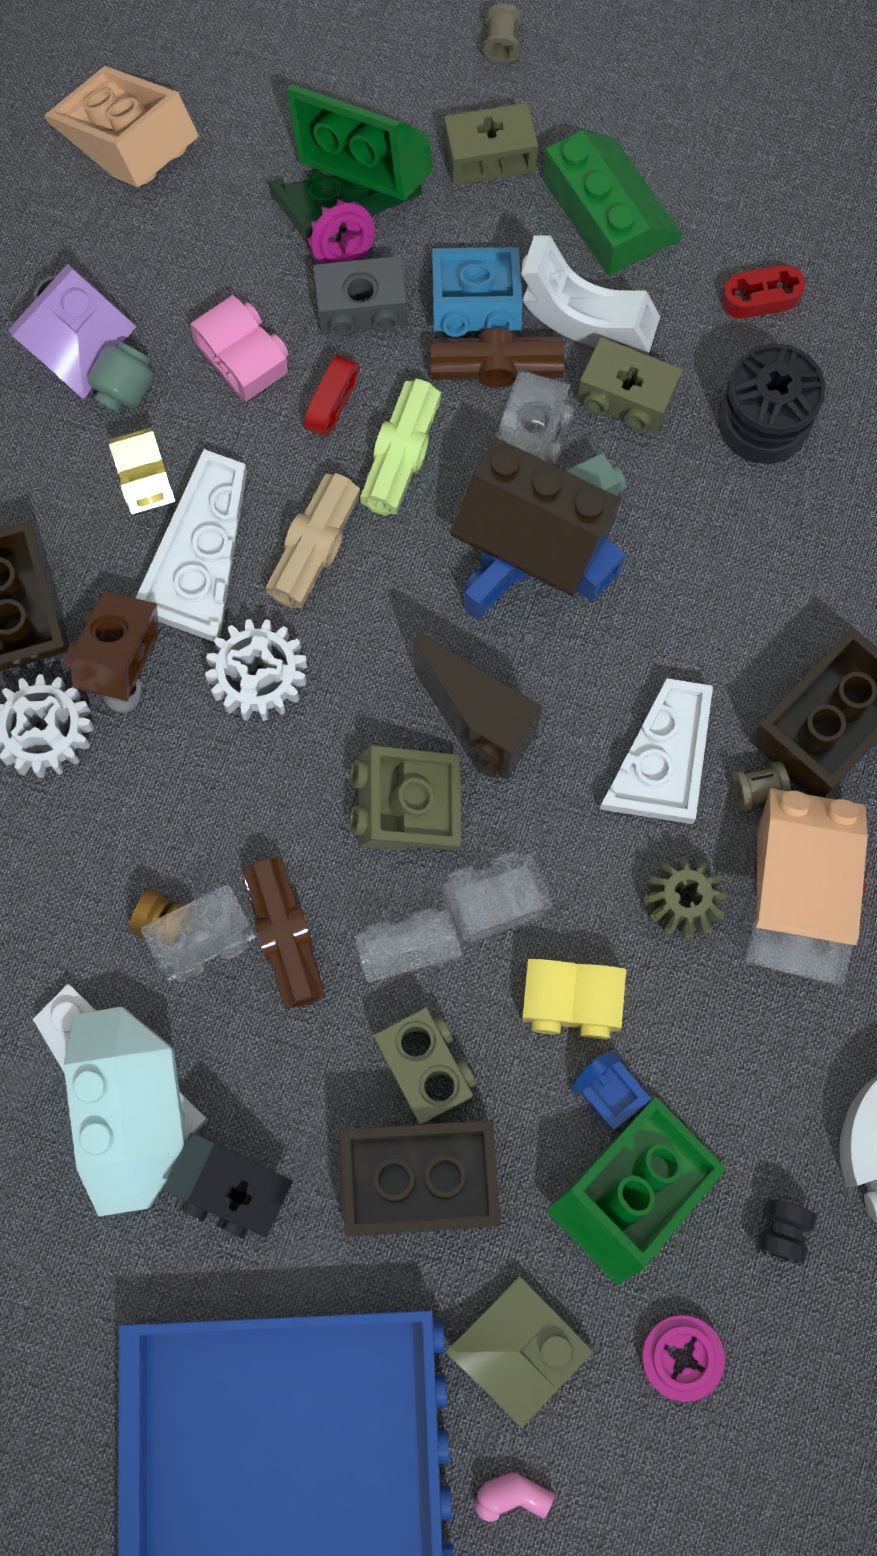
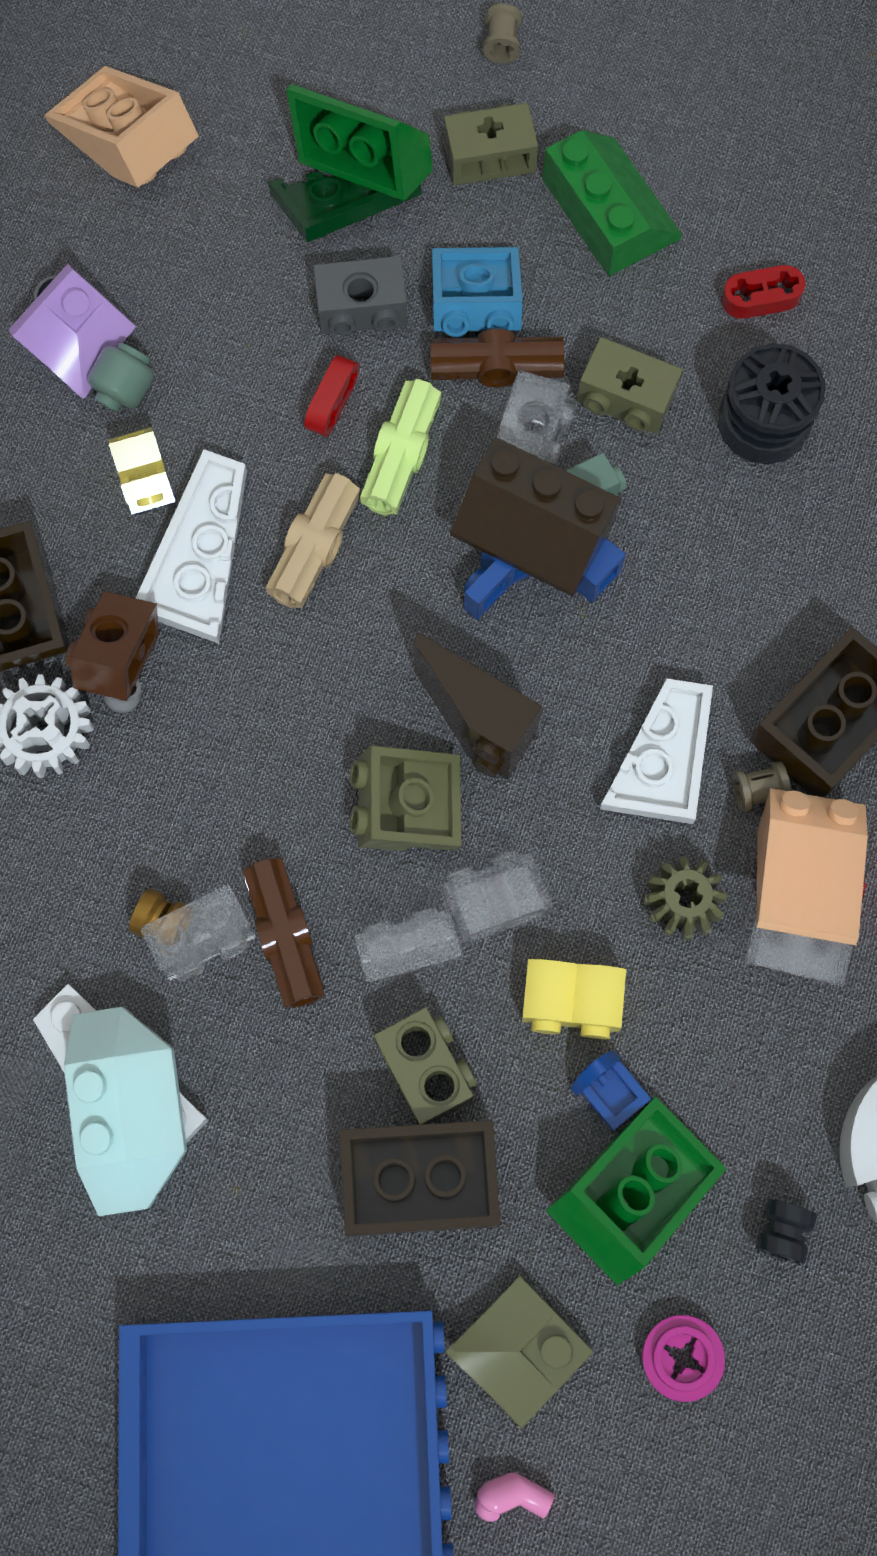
(226, 1185): black brick -> none
(240, 347): bright pink brick -> none
(256, 650): white gear -> none
(353, 243): dark pink gear -> none
(581, 308): white arch -> none

